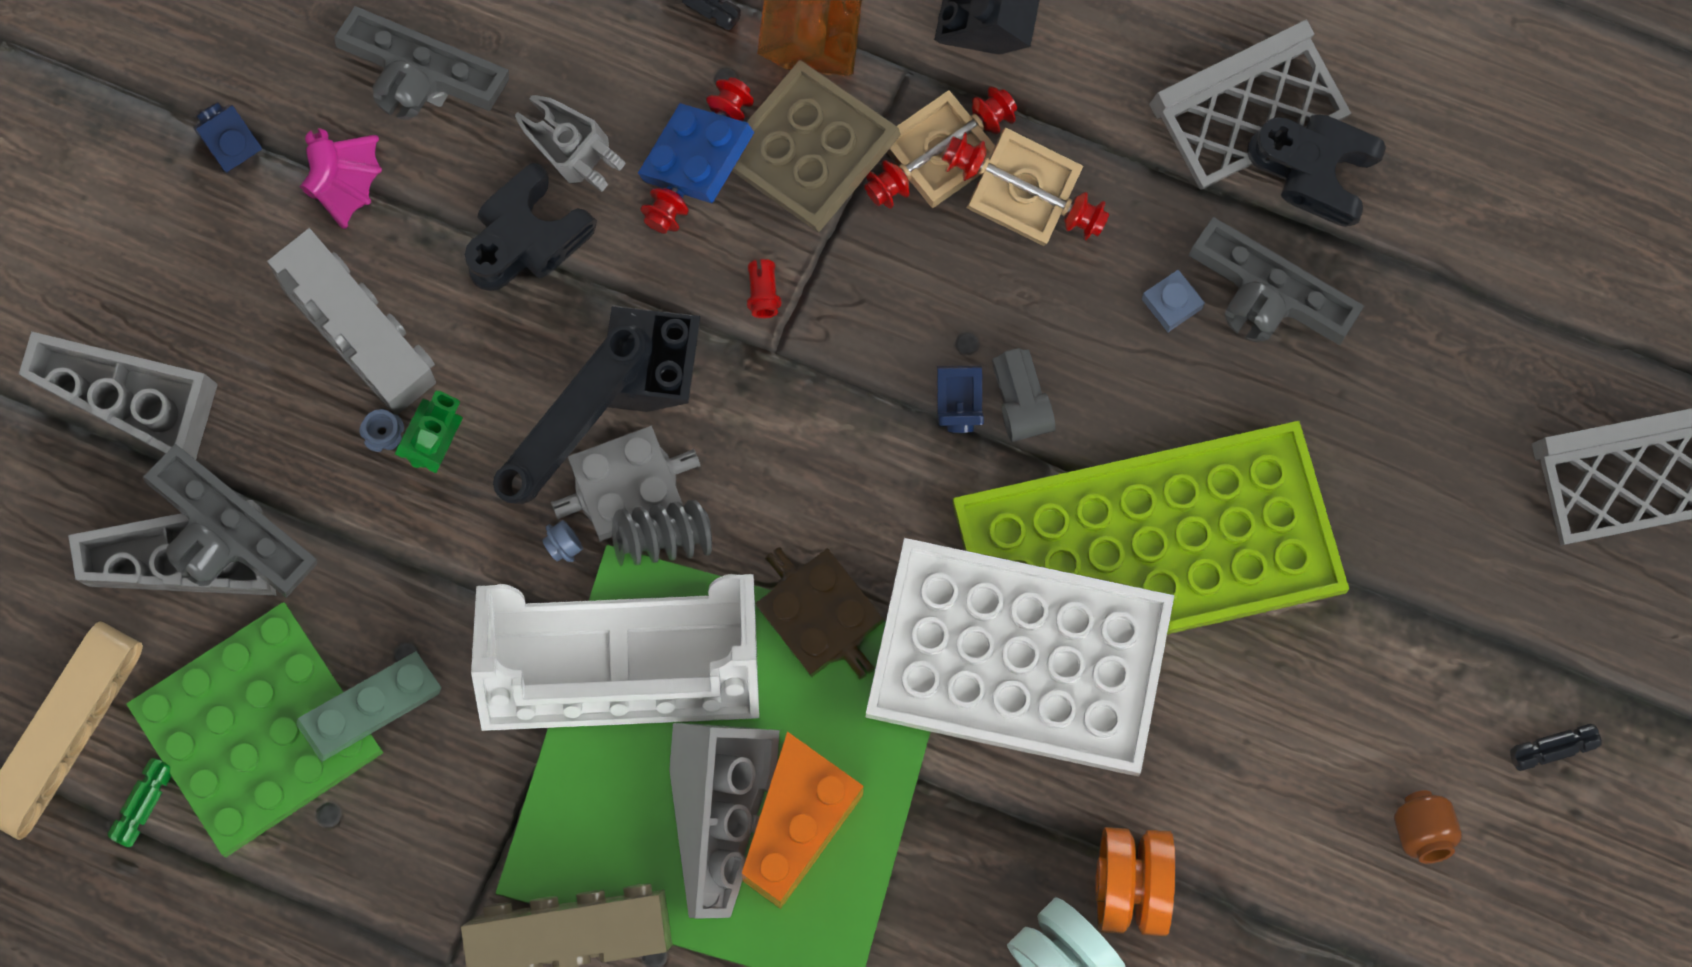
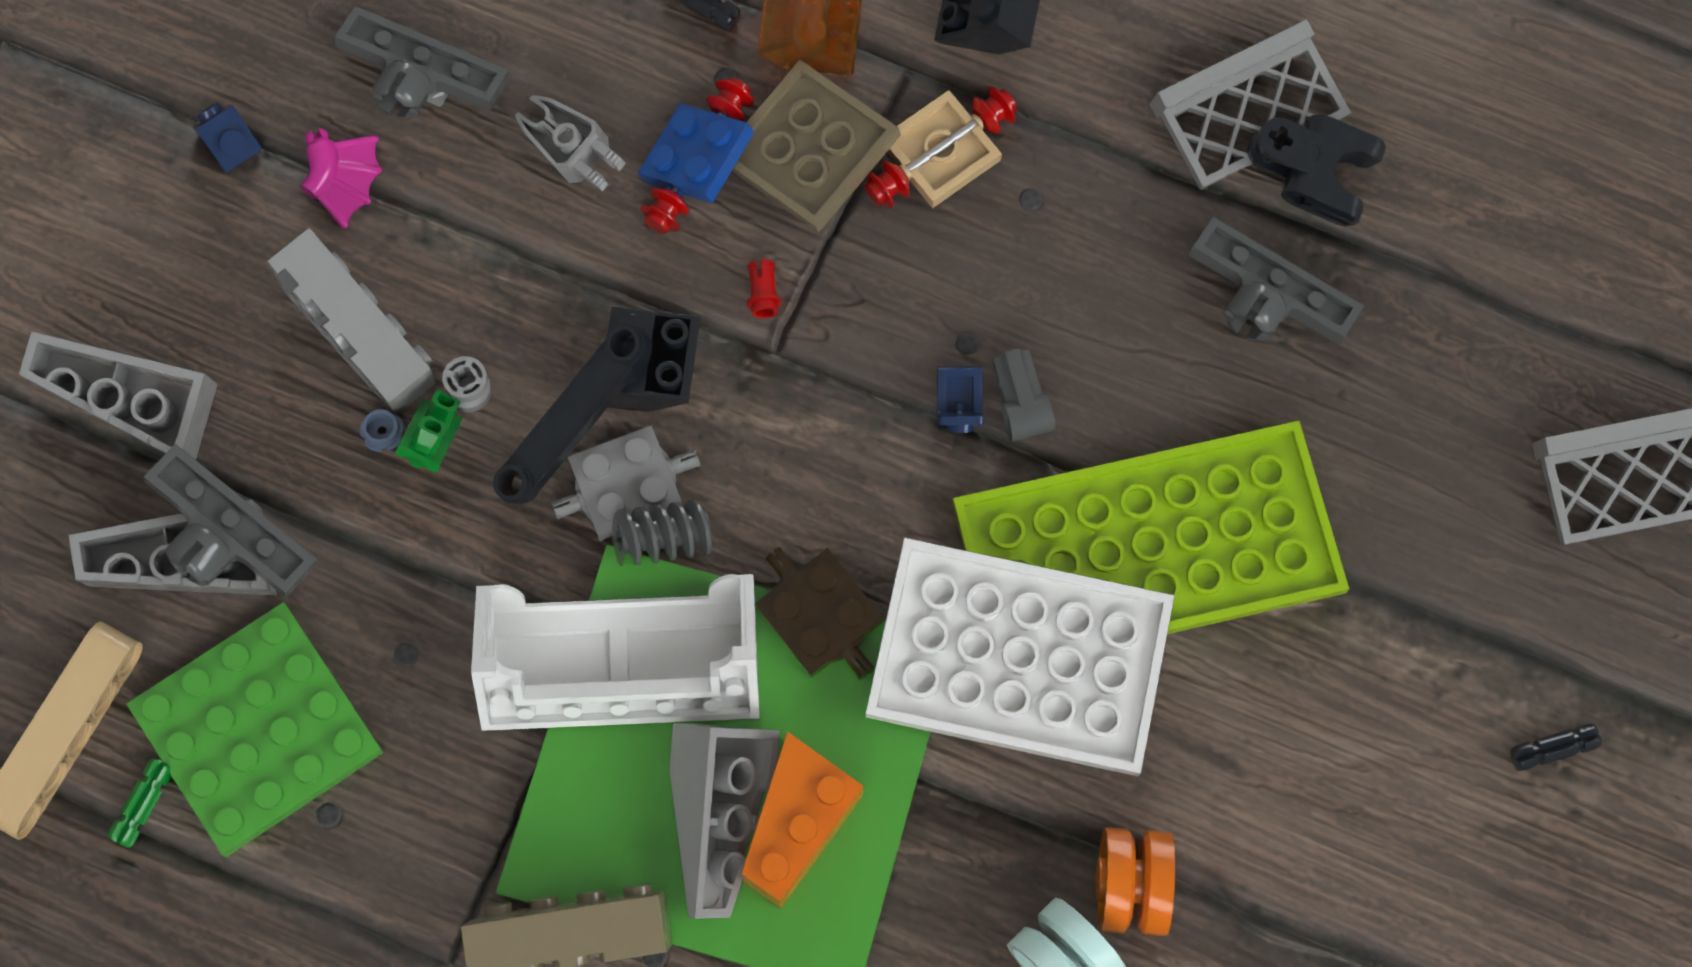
(368, 706): sand green plate -> none
(472, 391): none -> light grey wheel
(519, 238): black piece -> none
(562, 542): sand blue plate -> none
(1025, 186): tan plate -> none
(1173, 300): sand blue plate -> none
(1427, 827): dark orange head -> none

